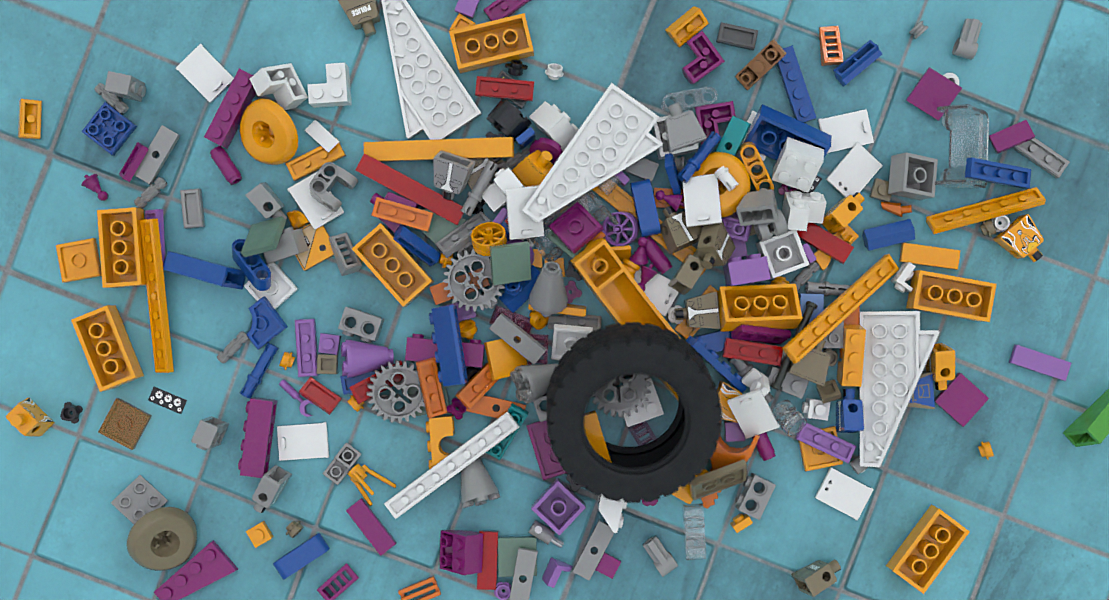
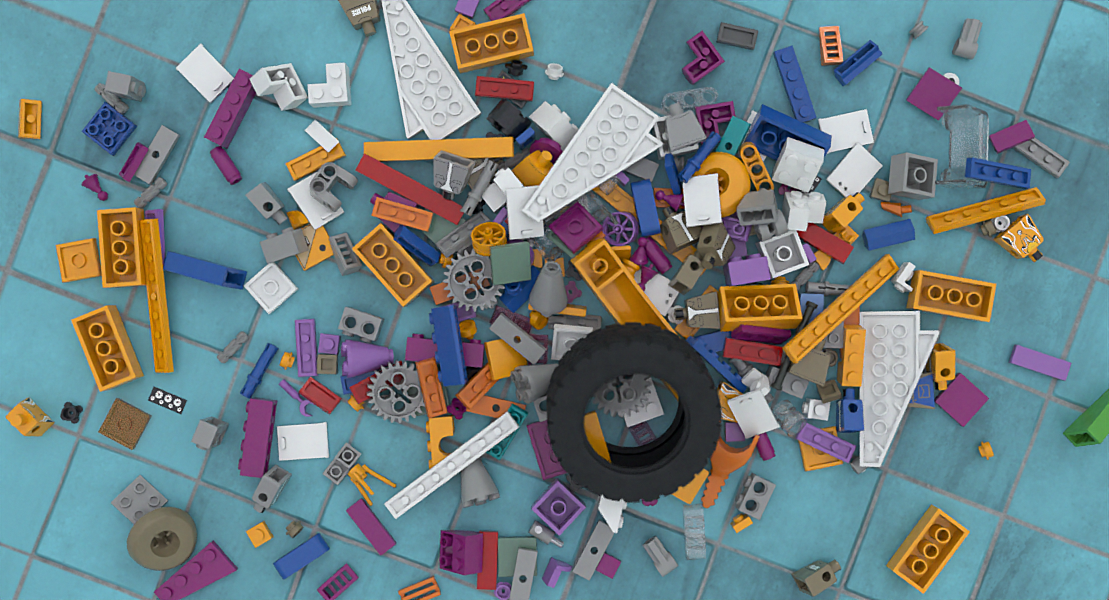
(192, 208): light grey tile -> none
(252, 272): blue beam -> none
(263, 236): sand green tile -> none
(265, 324): blue tile -> none
(268, 132): light orange hat -> none
(687, 26): light orange slope -> none
(718, 480): dark tan tile -> none
(726, 178): white pin -> none
(760, 64): medium nougat slope -> none
(844, 493): white container -> none
(930, 256): light orange tile -> none

